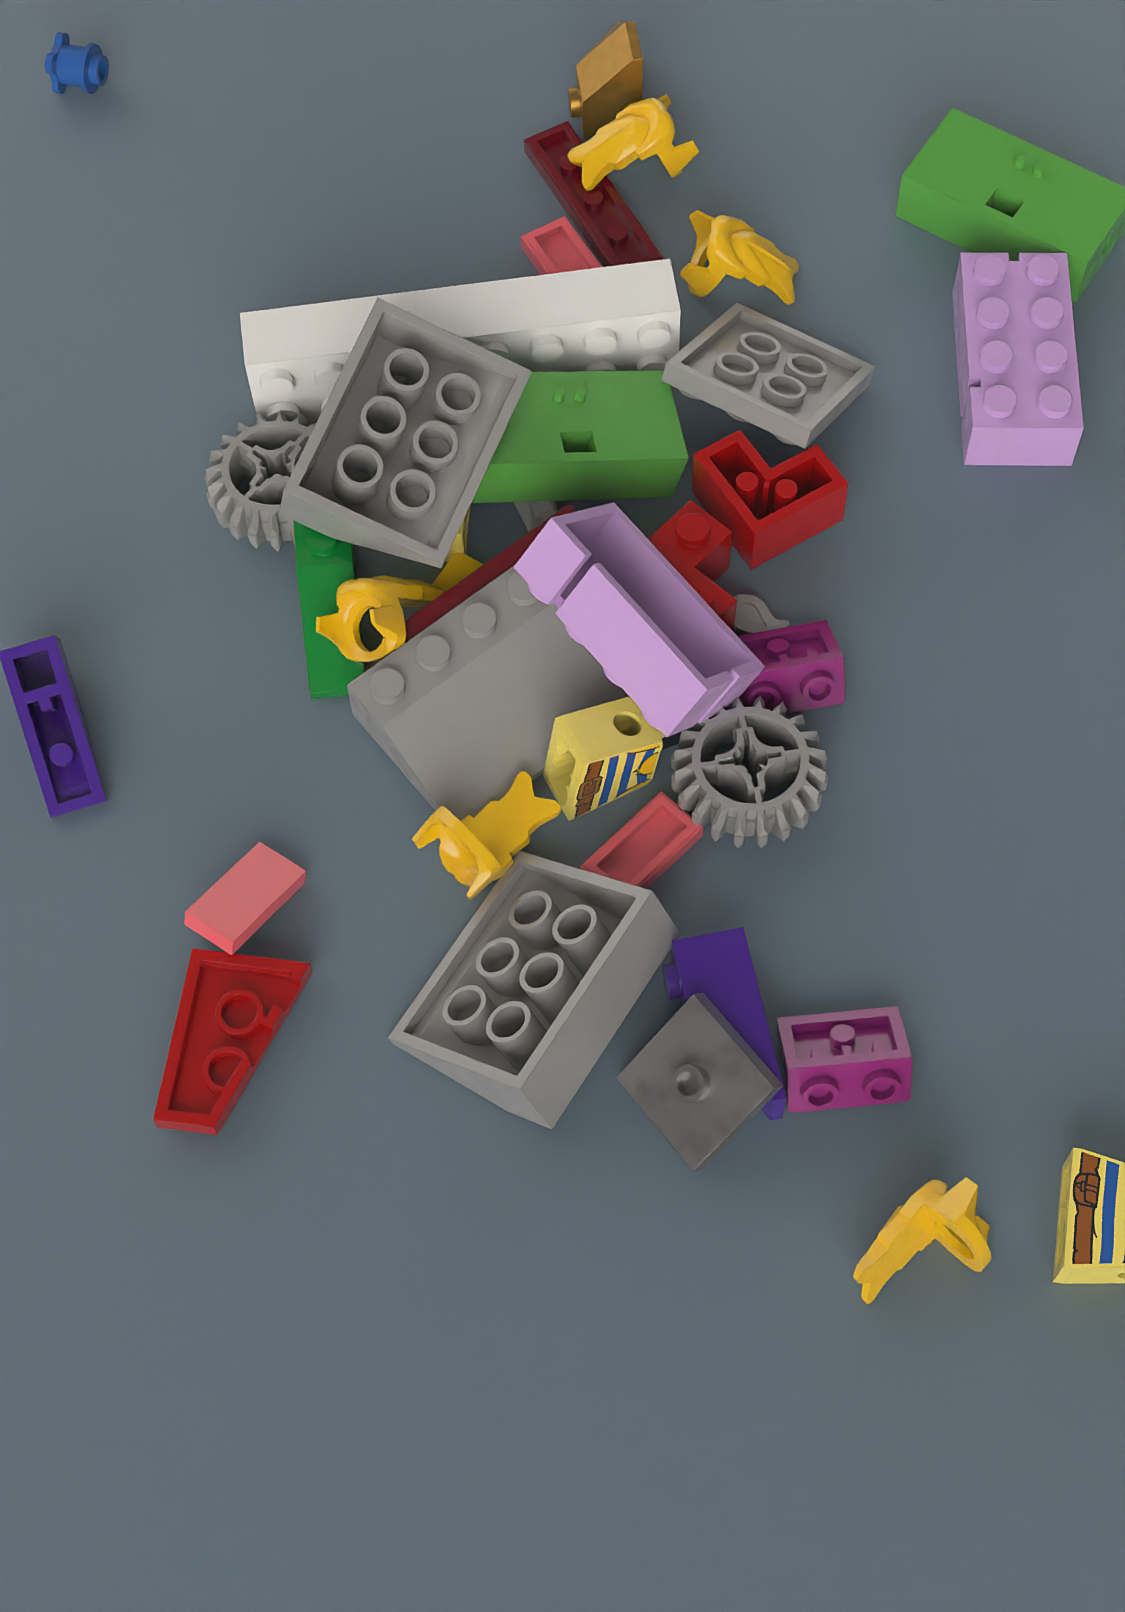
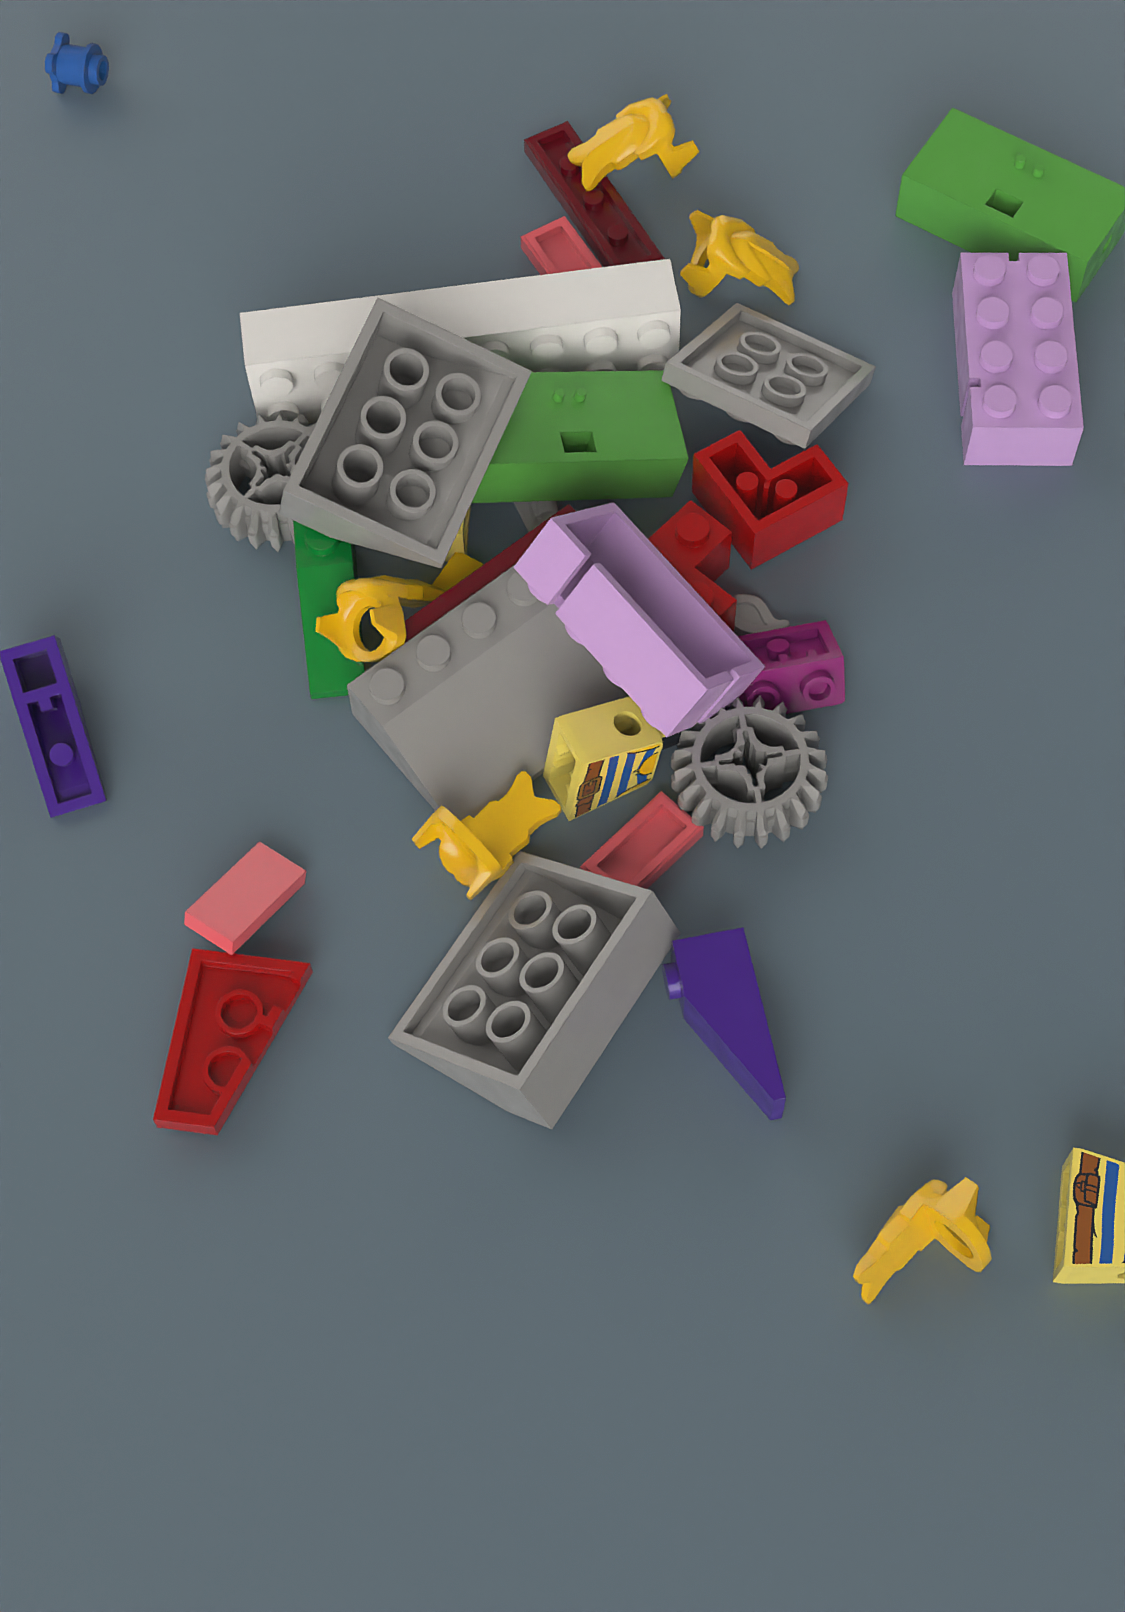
(607, 78): pearl gold slope -> none
(699, 1081): flat silver plate -> none
(845, 1059): magenta bracket -> none

